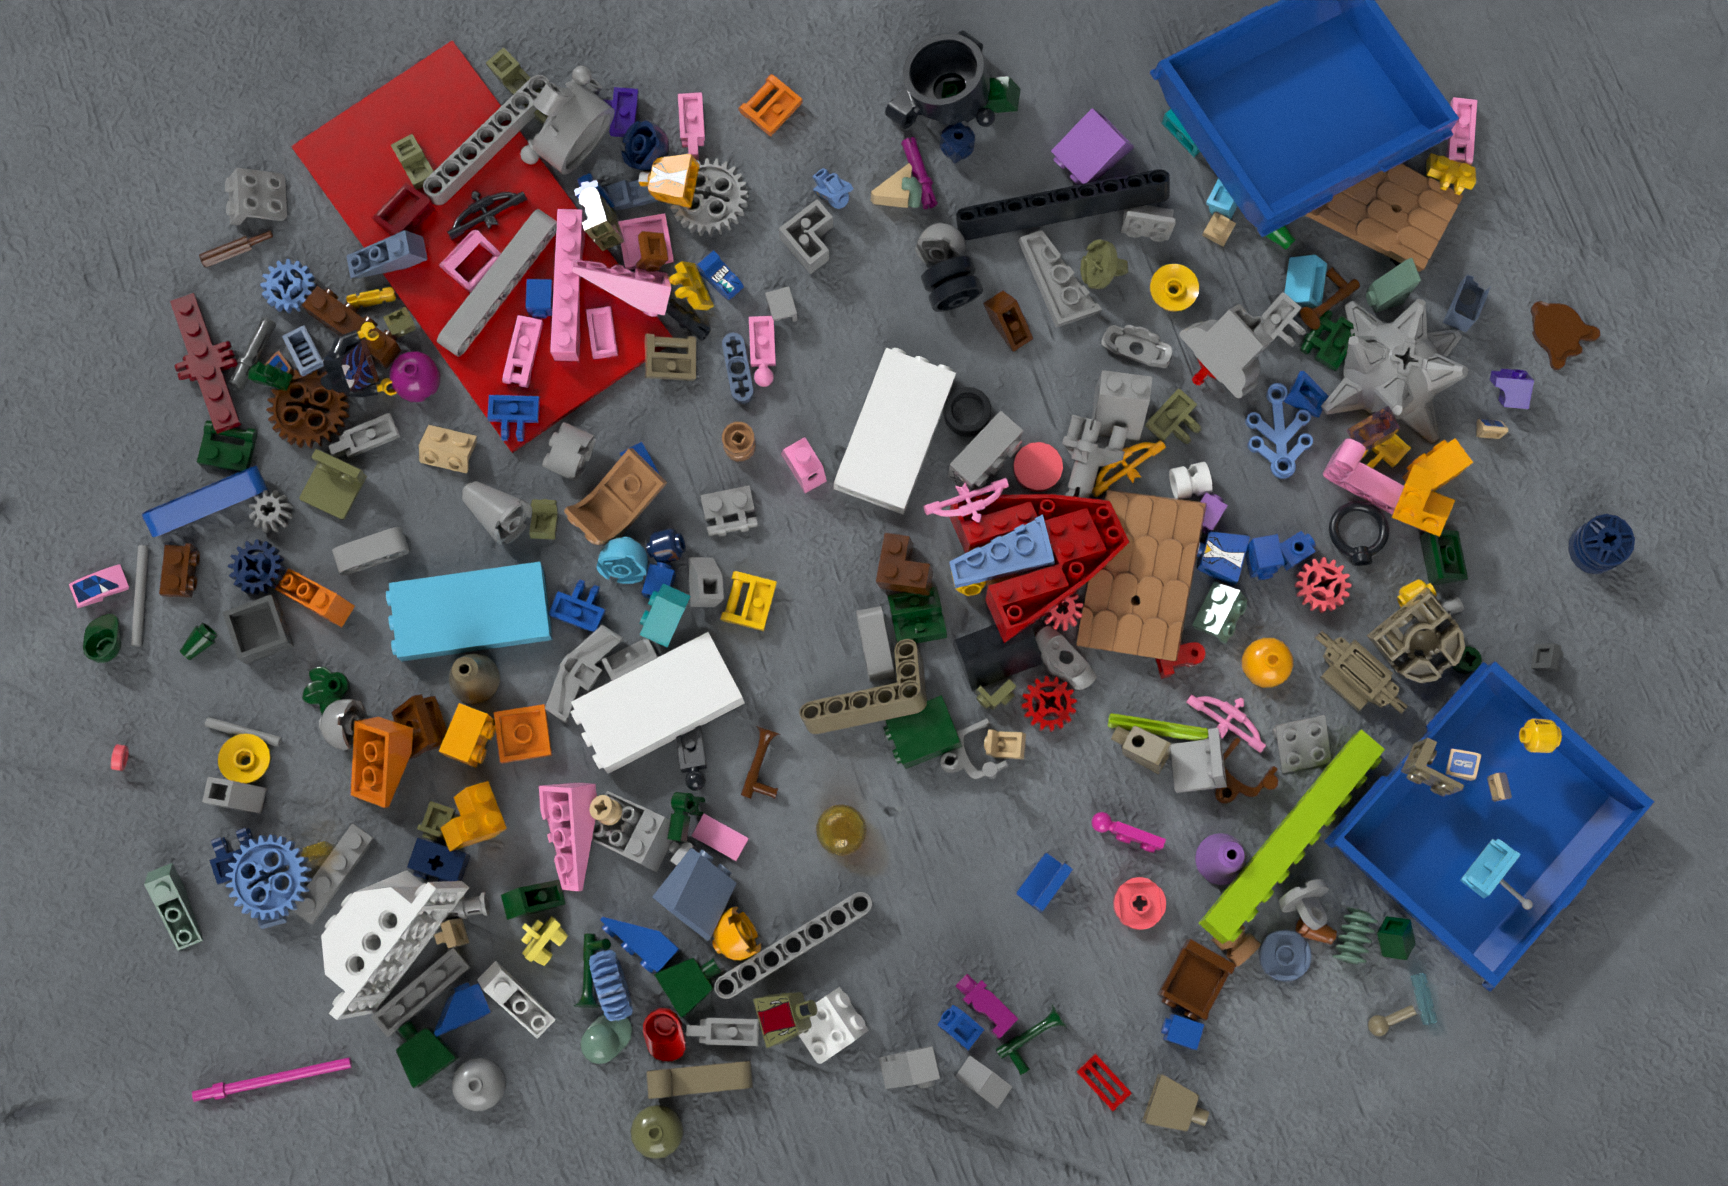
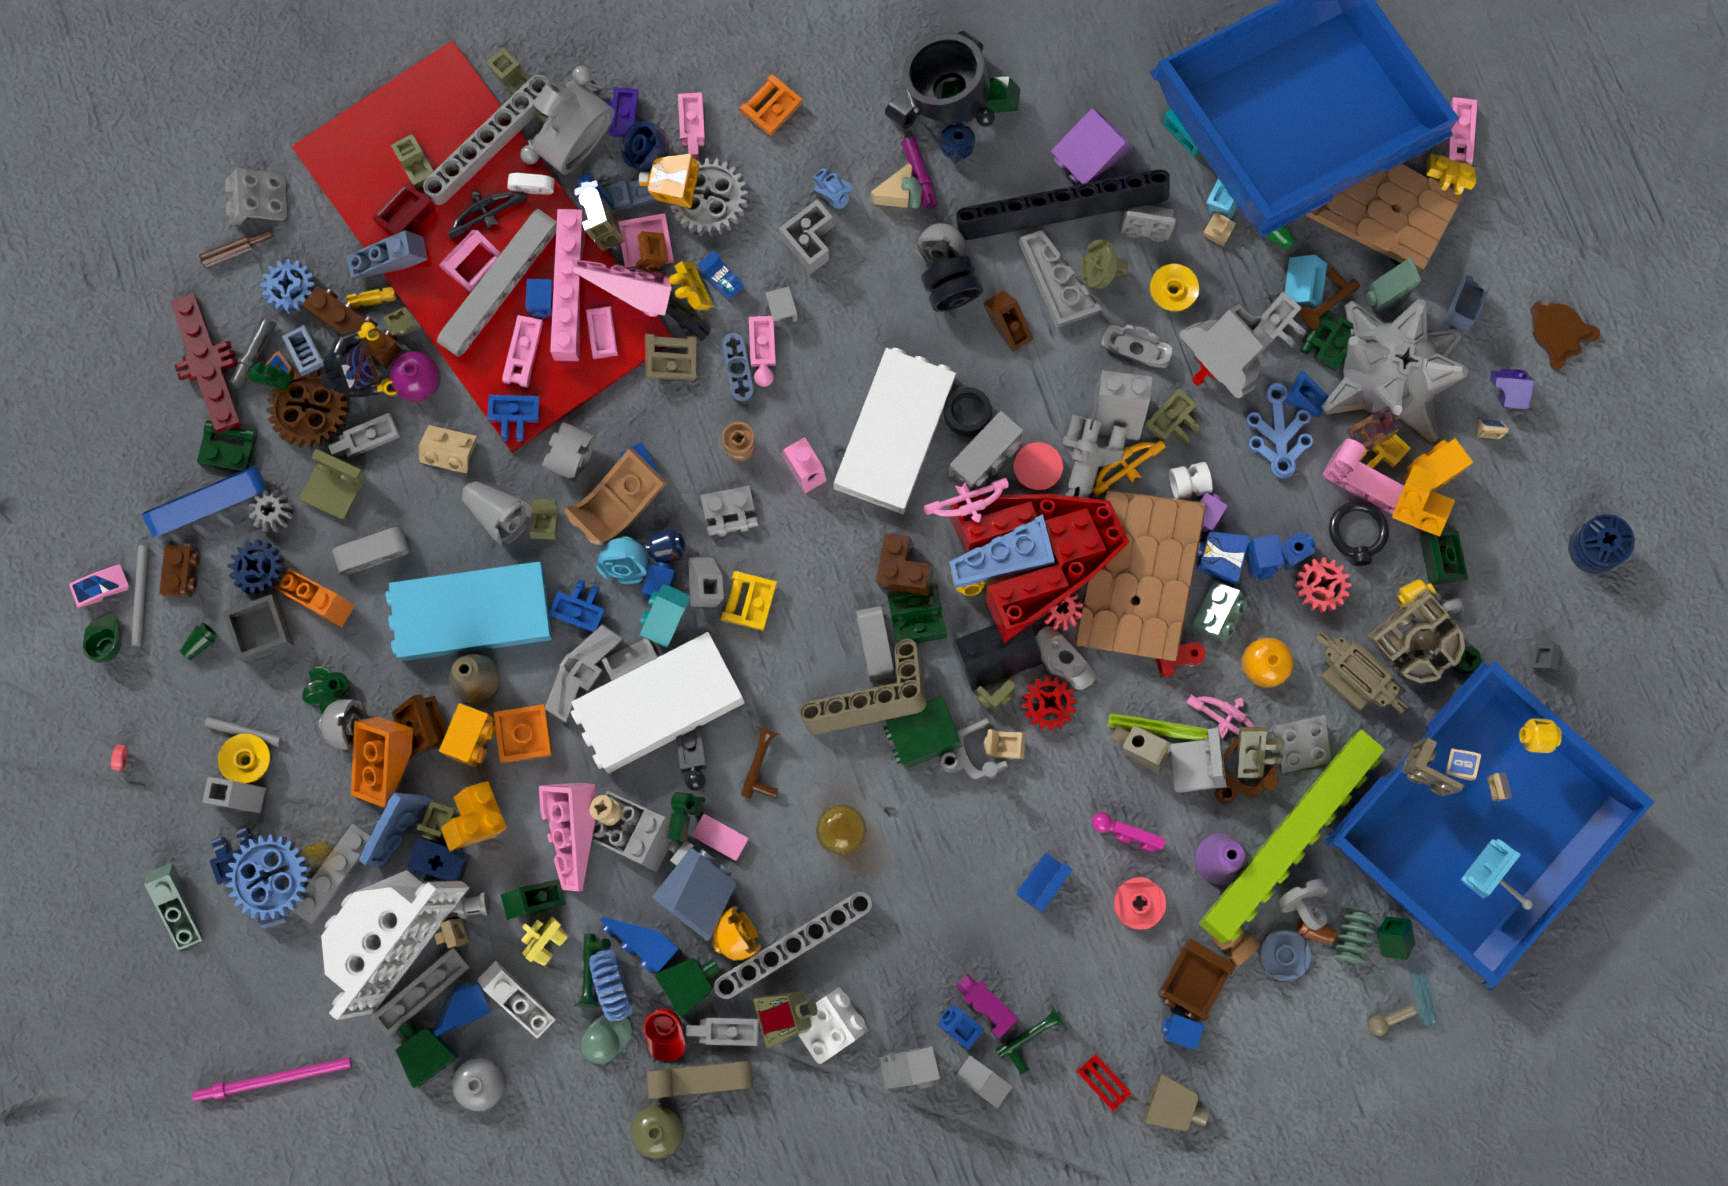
(396, 818): none -> medium blue wing
(531, 183): none -> white beam
(1252, 754): none -> olive hinge

